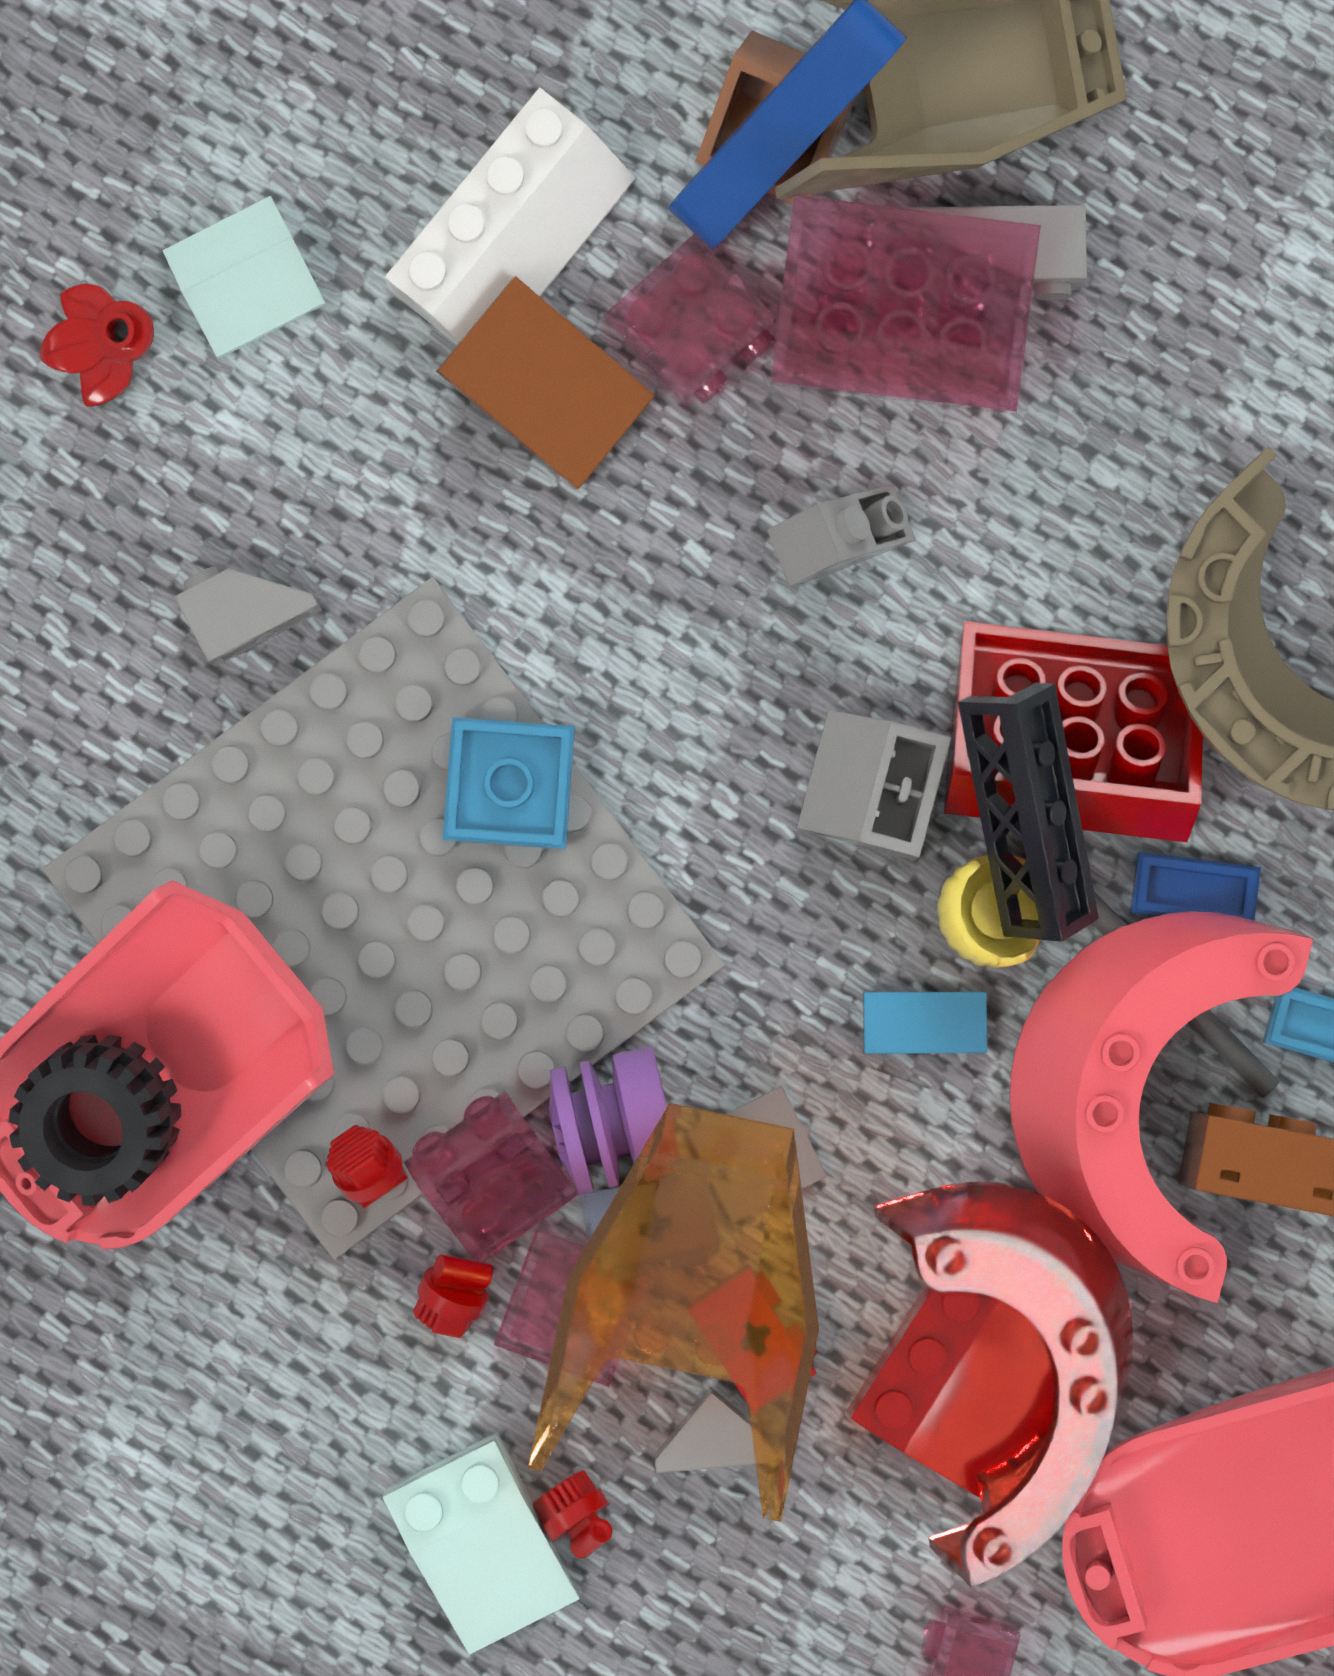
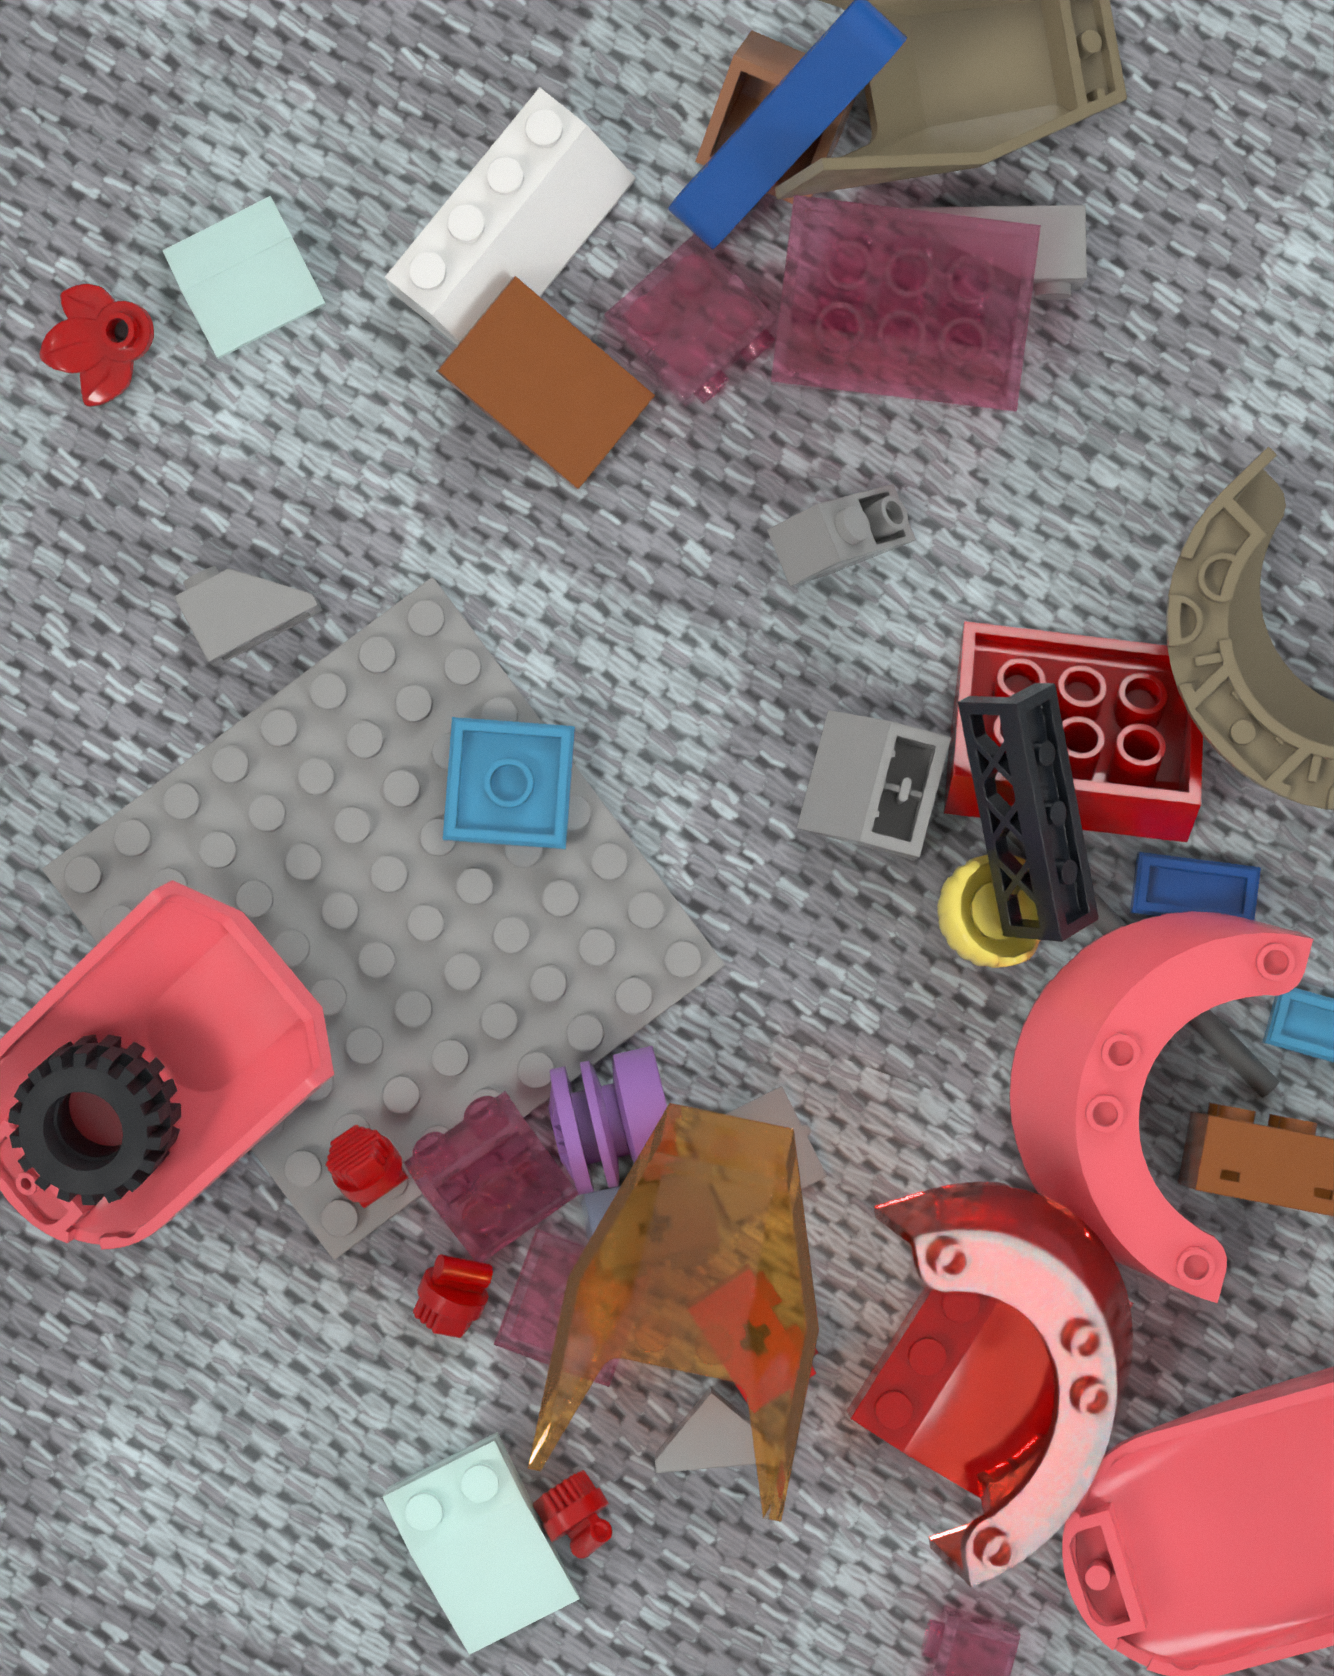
(924, 1022): dark azure tile -> none

